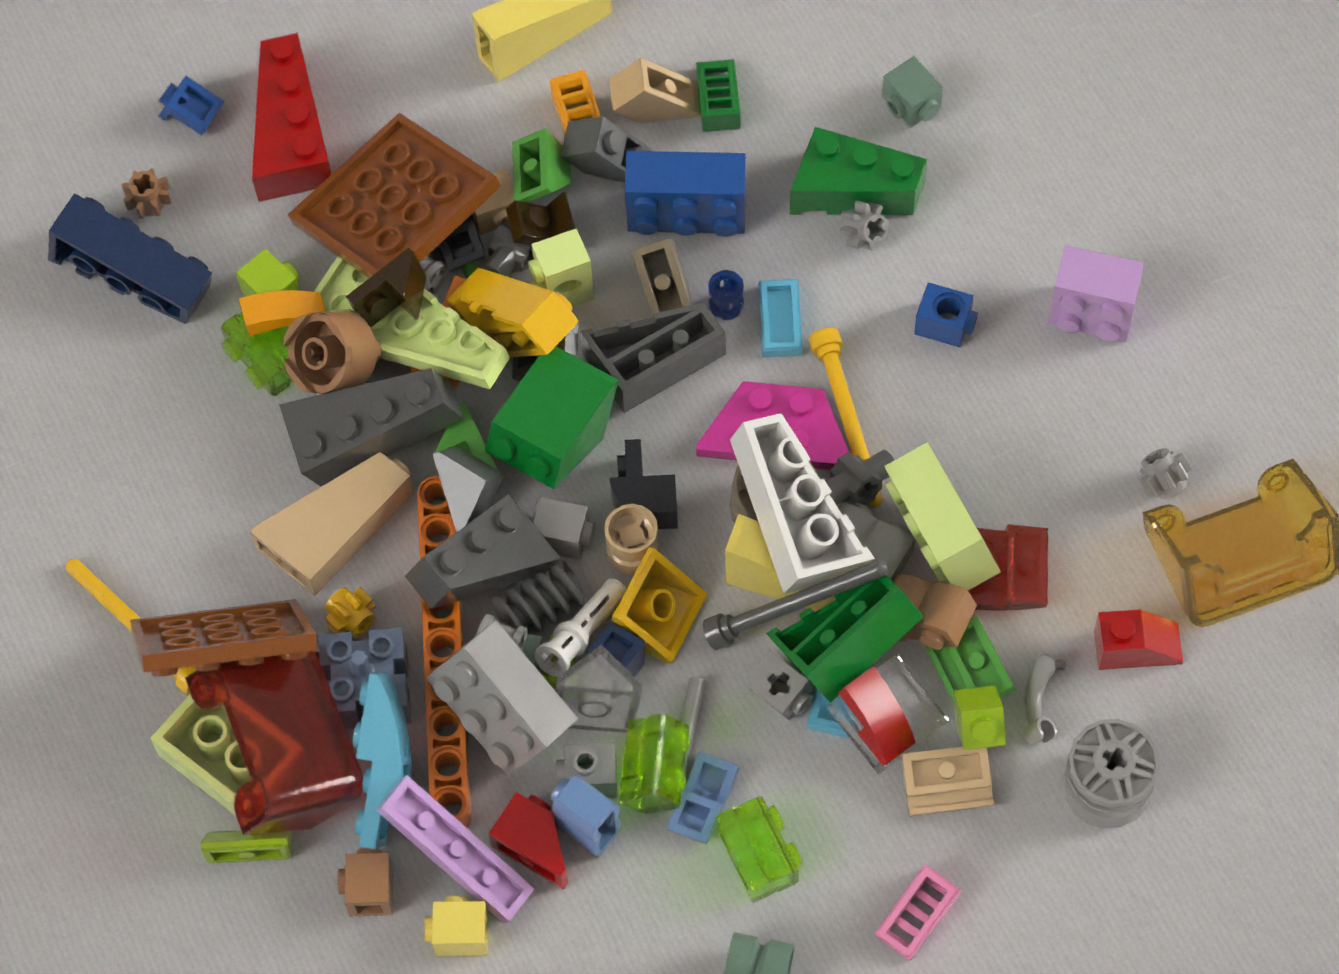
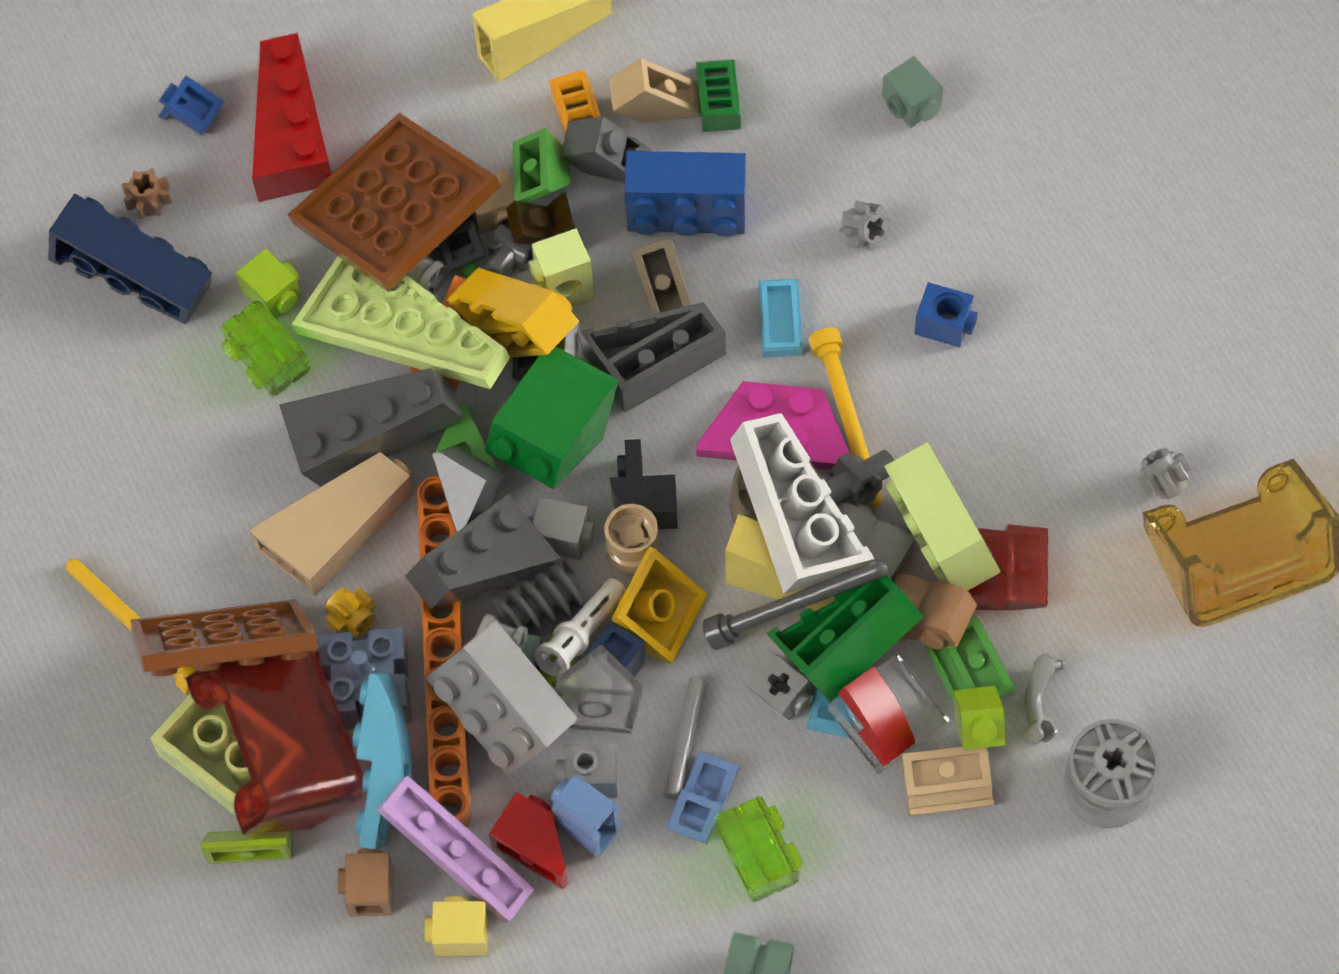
(278, 309): light orange slope -> none
(330, 351): medium nougat brick -> none
(394, 285): dark brown slope -> none
(654, 763): clear neon green brick -> none
(719, 301): clear blue bush -> none
(847, 169): green wedge -> none
(950, 894): bright pink slope -> none
(1095, 294): lavender brick -> none
(1136, 640): red slope -> none

